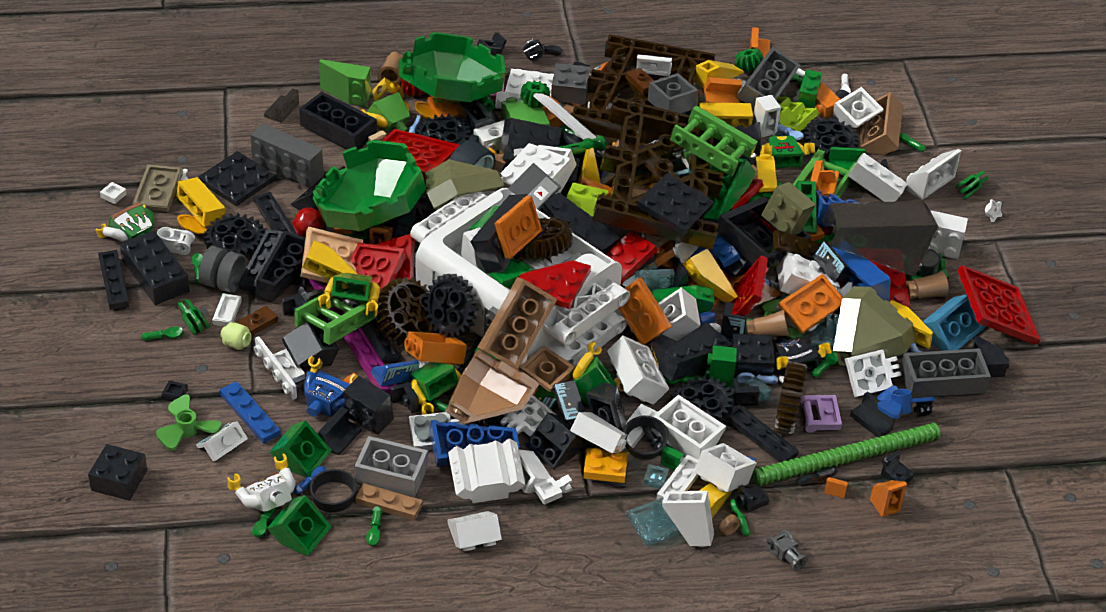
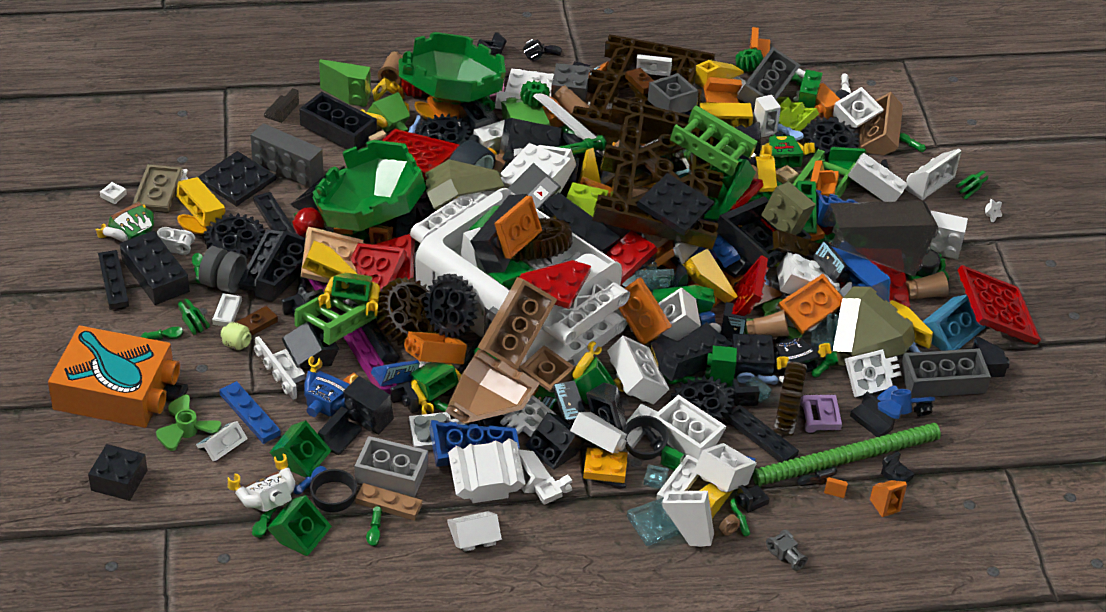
(113, 376): none -> orange brick
(568, 99): none -> medium nougat plant
(786, 174): none -> tan tile

